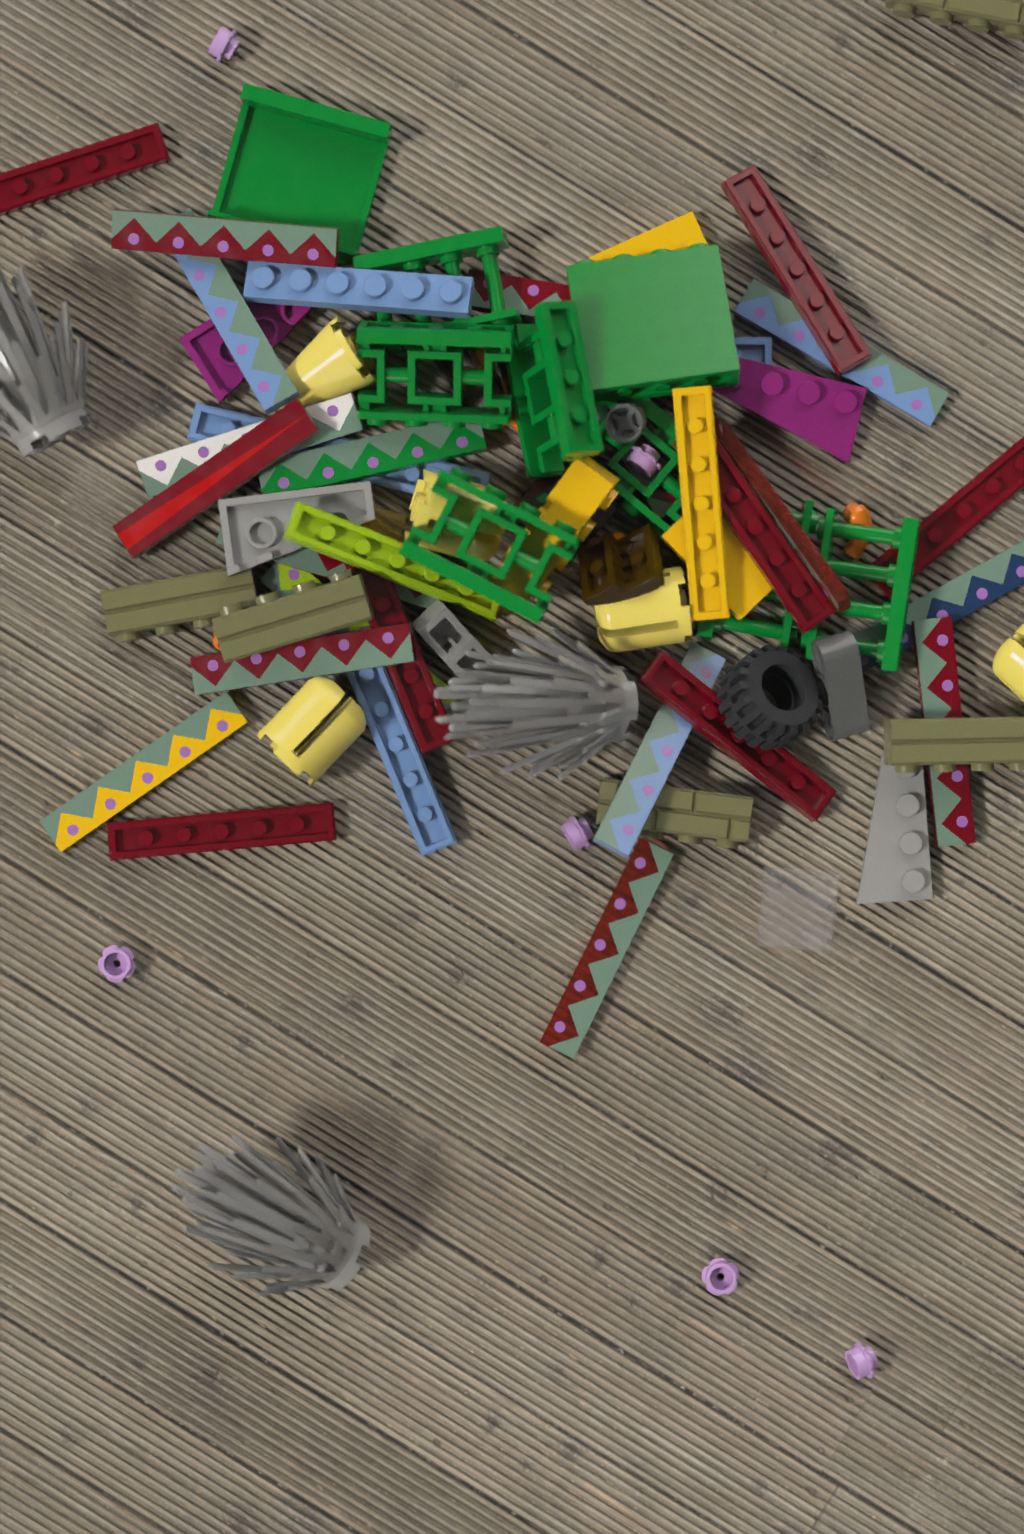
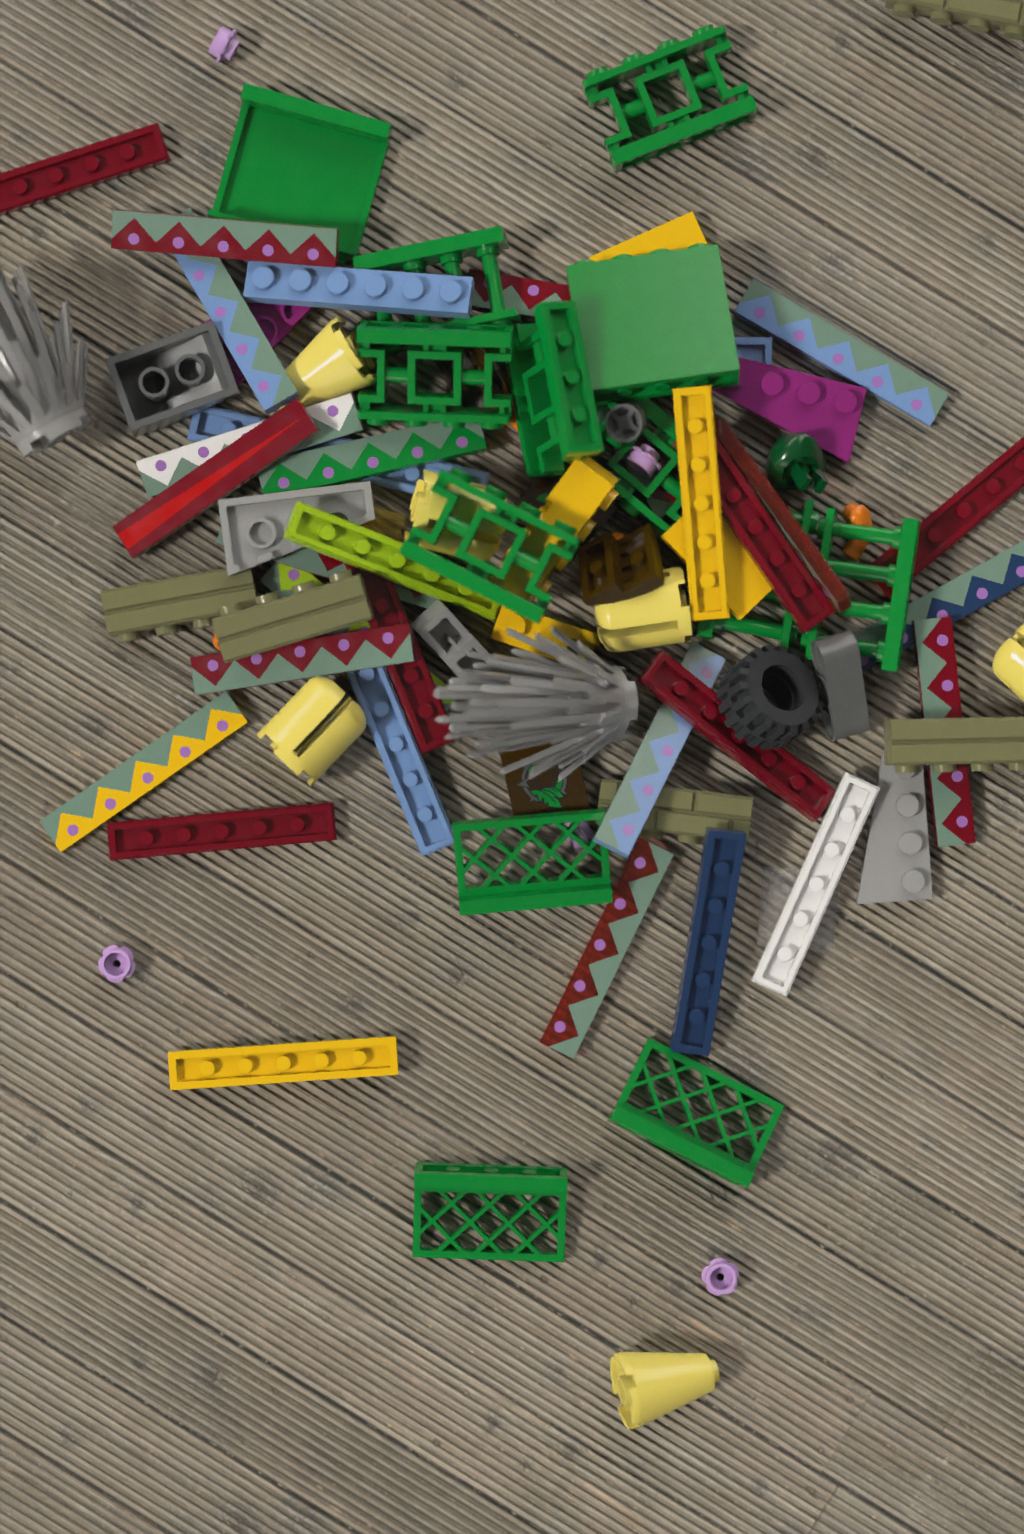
(172, 378): none -> dark grey slope
(275, 1219): light grey plant -> none
(283, 1062): none -> yellow plate
(485, 1180): none -> green fence
(512, 620): none -> yellow plate
(527, 892): none -> green fence
(543, 791): none -> dark brown slope
(659, 1383): none -> light yellow cone
(680, 128): none -> green fence
(681, 1143): none -> green fence
(707, 941): none -> dark blue plate
(796, 270): dark red tile -> none
(796, 463): none -> dark green piece
(815, 884): none -> white tile
(861, 1361): lavender plate -> none

